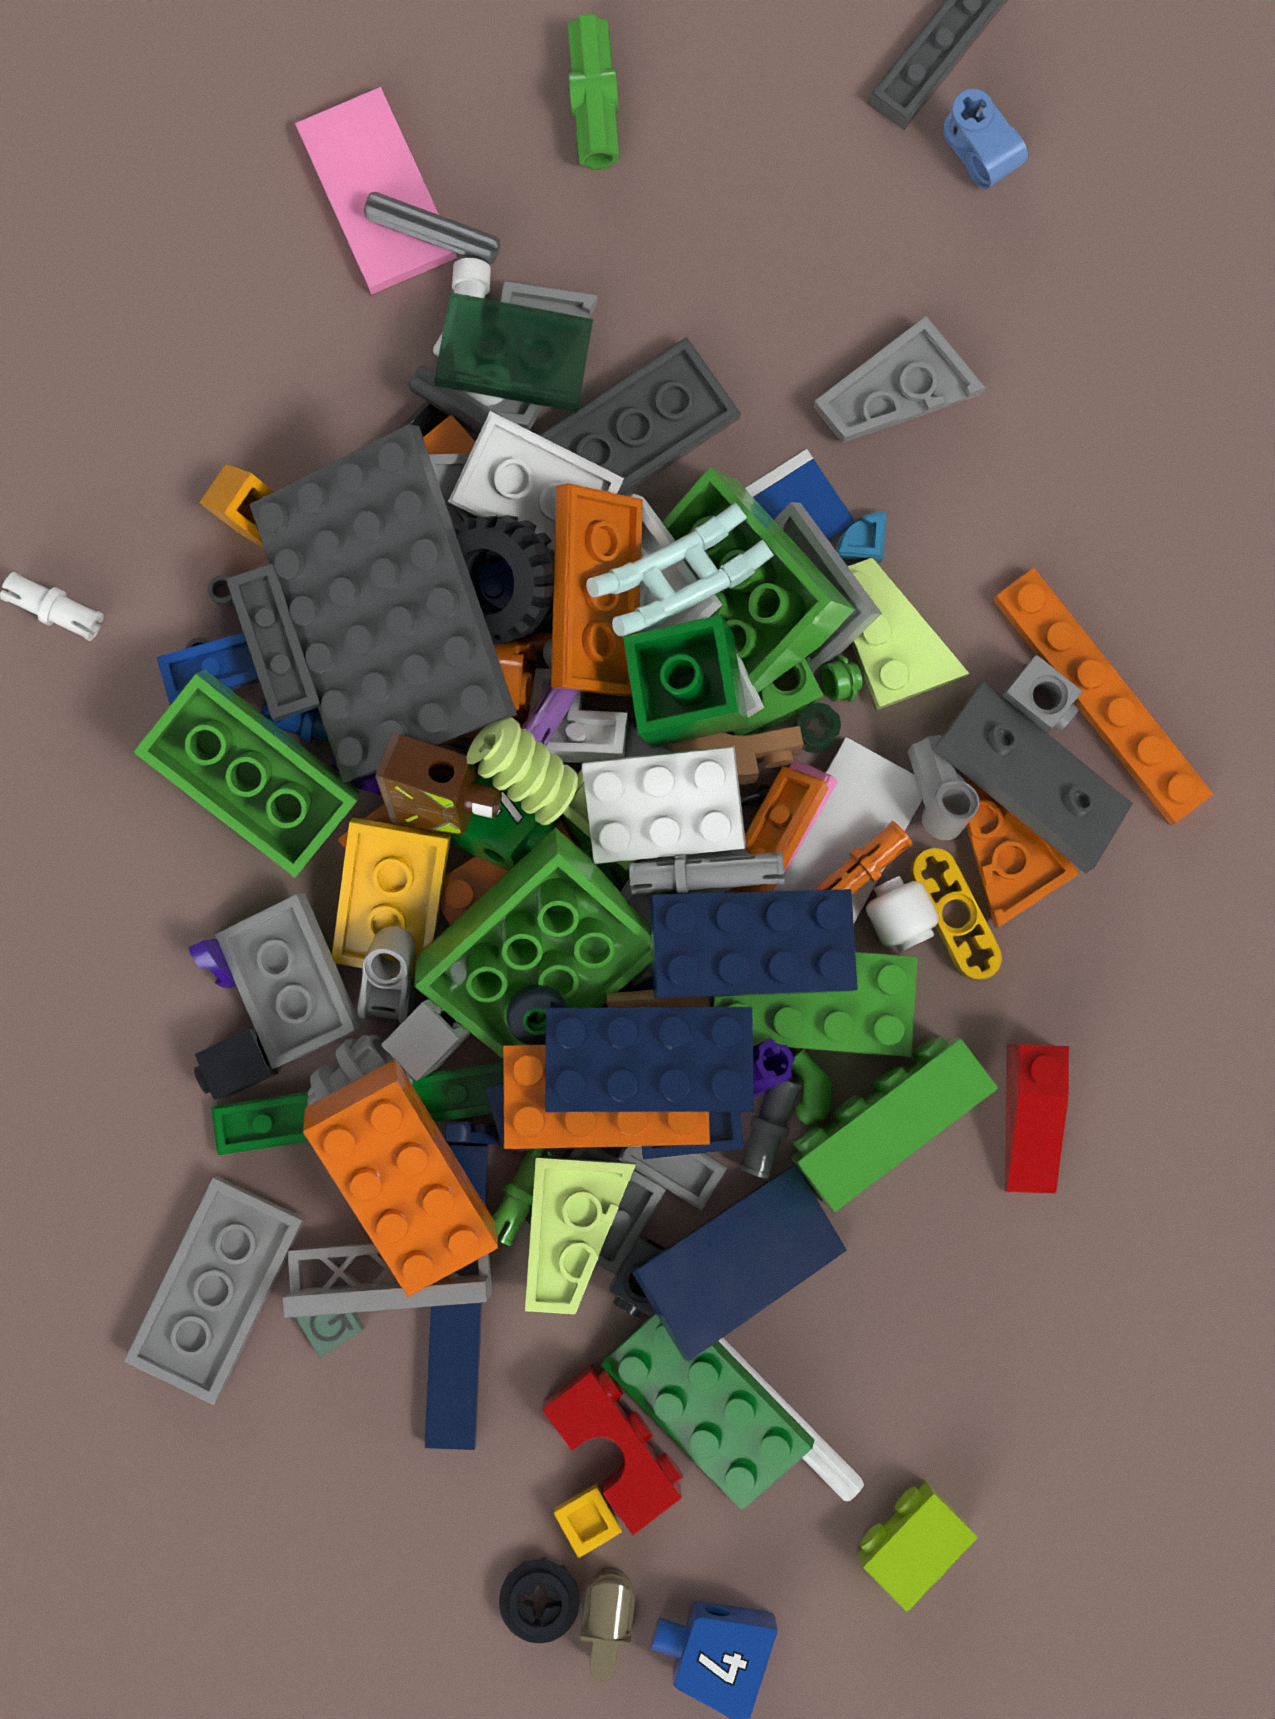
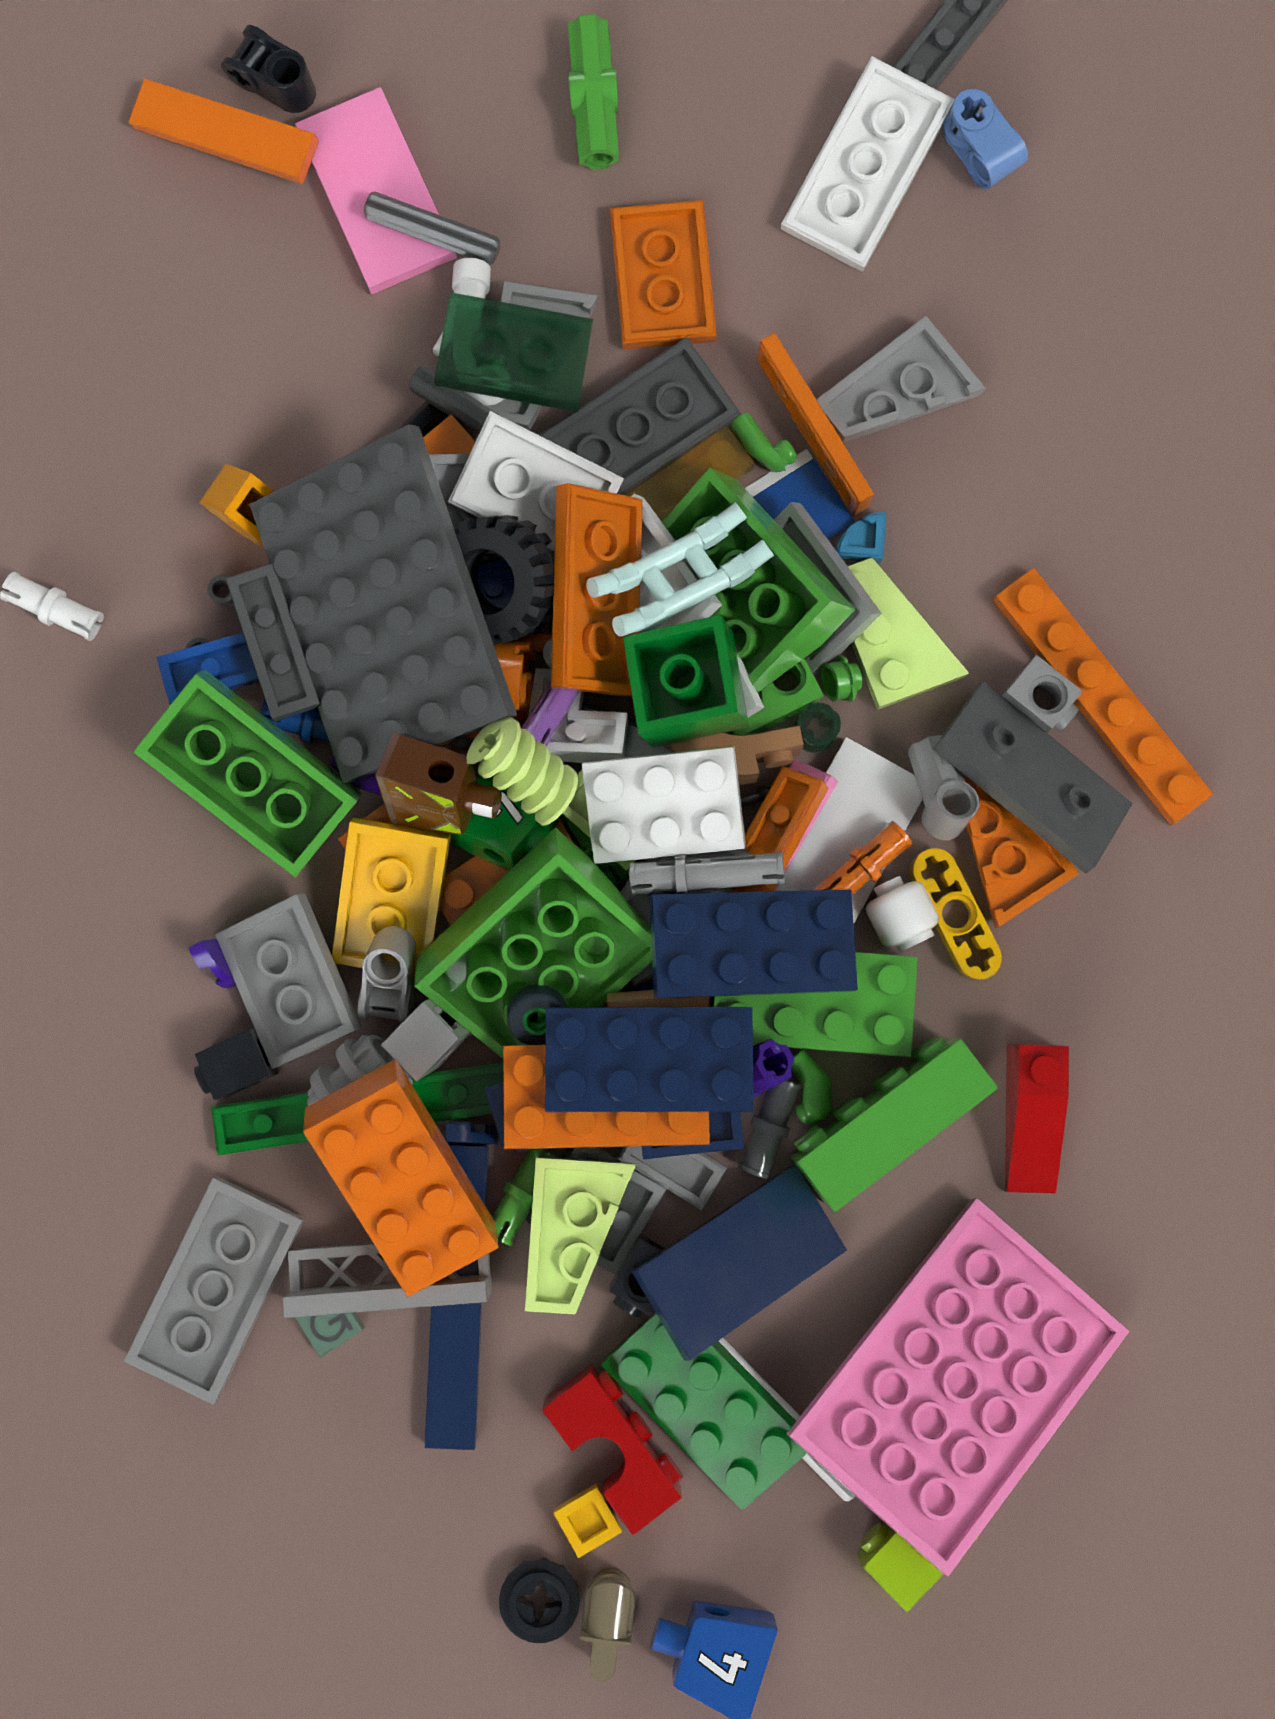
(223, 131): none -> orange tile
(265, 65): none -> black piece
(663, 274): none -> orange tile
(670, 485): none -> clear yellow plate
(759, 447): none -> bright green arm
(814, 425): none -> orange tile
(867, 164): none -> white tile
(958, 1385): none -> bright pink plate

